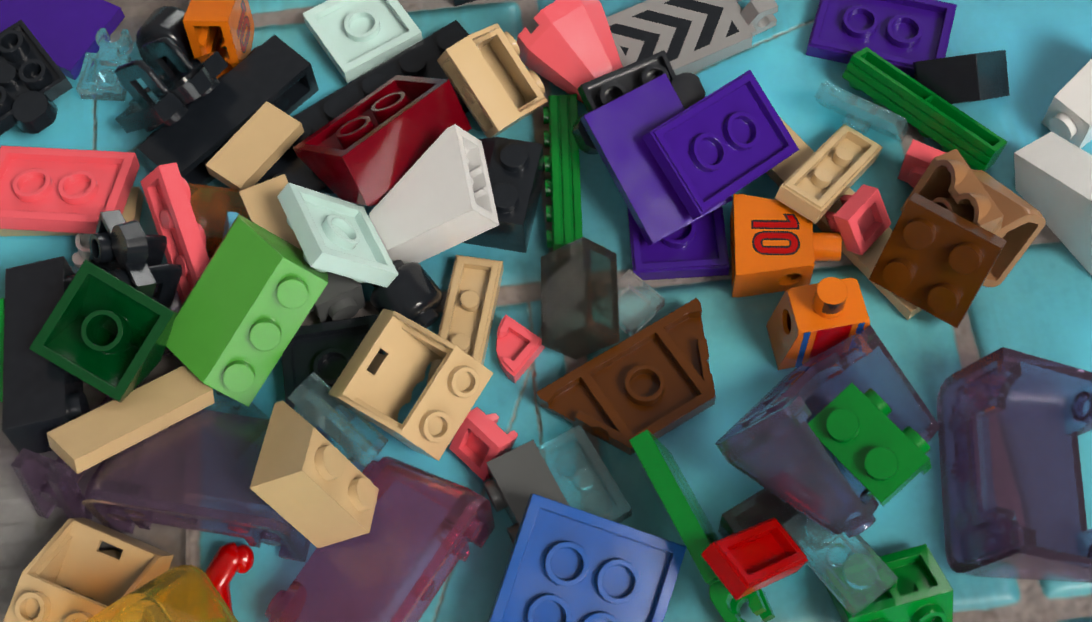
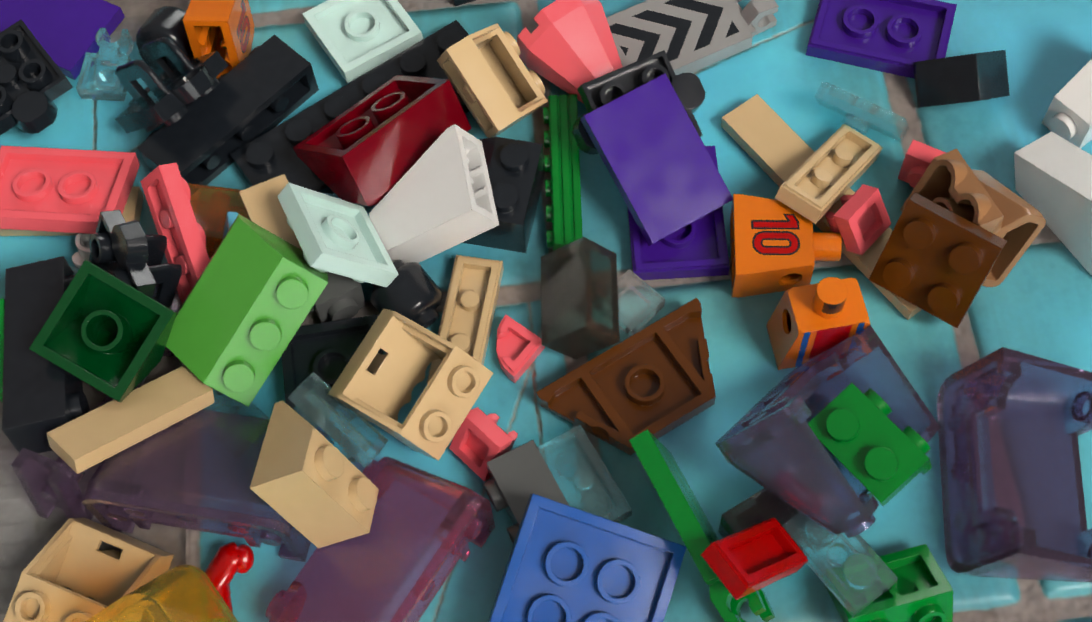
(255, 147): tan tile -> none
(720, 144): dark purple tile -> none
(923, 109): green piece -> none

